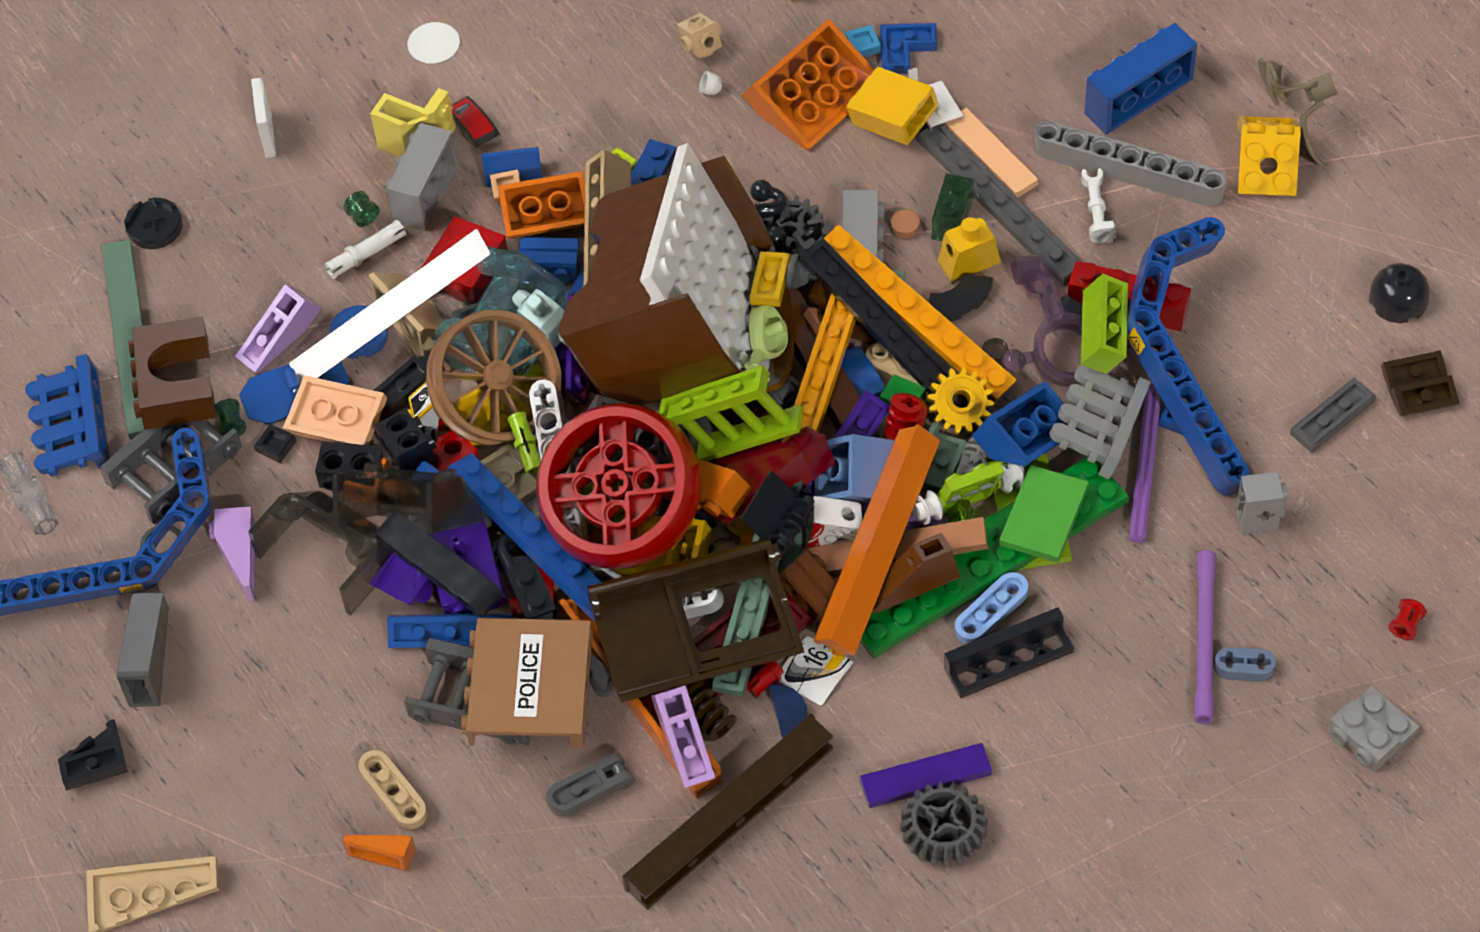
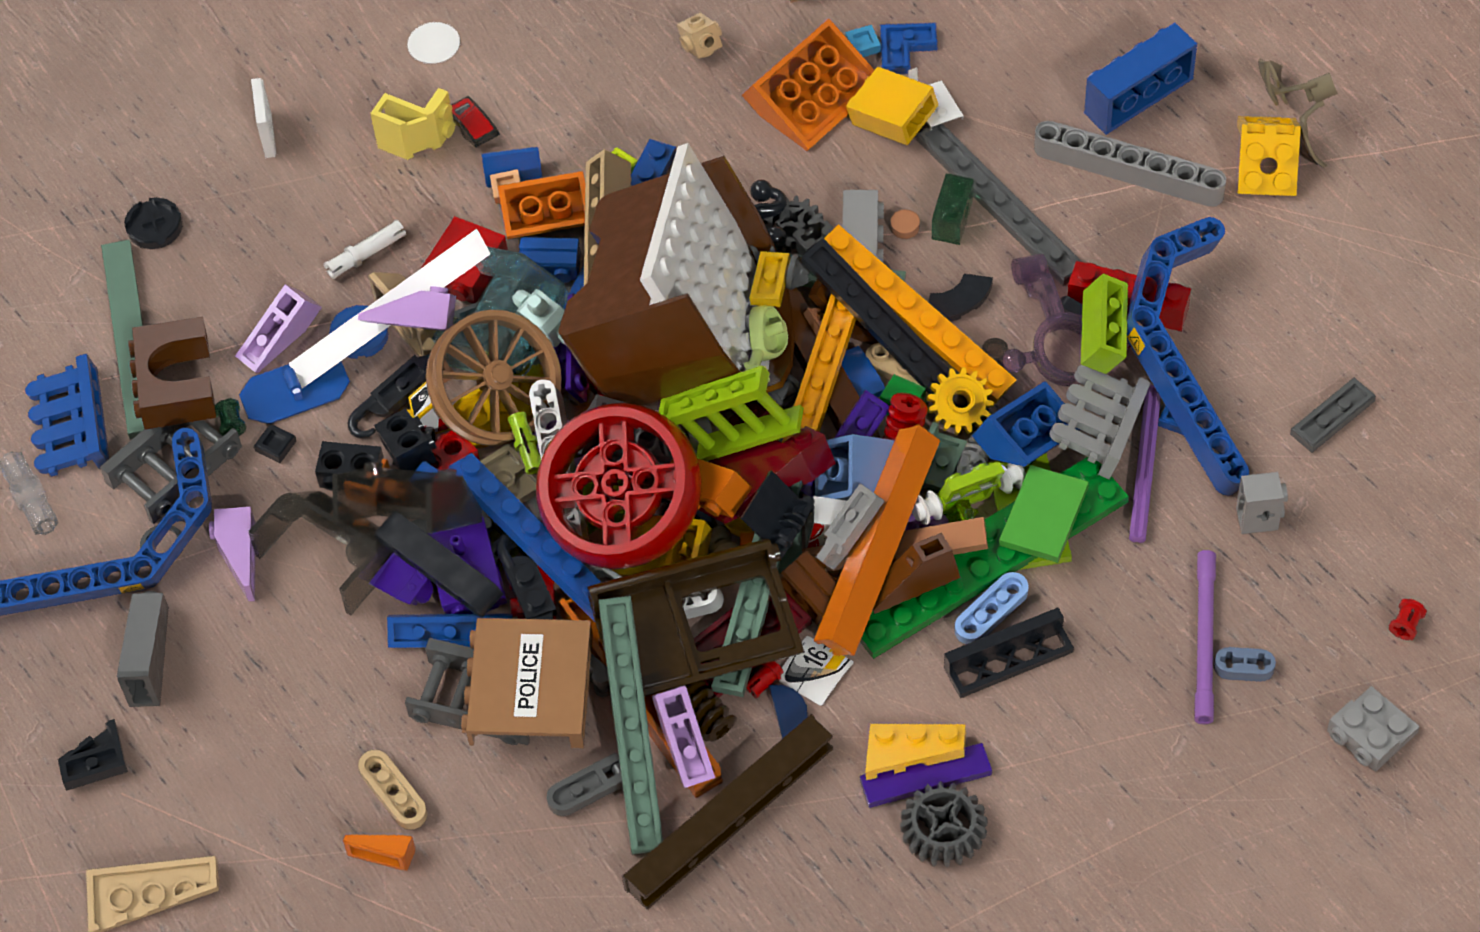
(334, 412): light nougat plate -> none
(361, 208): clear green wheel -> none
(418, 310): none -> lavender slope
(422, 176): light grey brick -> none
(630, 724): none -> sand green tile
(710, 84): white hinge -> none
(849, 525): none -> light grey hinge
(909, 744): none -> yellow wing
(968, 249): yellow torso -> none
(993, 153): light nougat tile -> none
(1101, 230): white piece -> none
(1399, 293): black cylinder -> none
(1419, 383): dark brown slope -> none

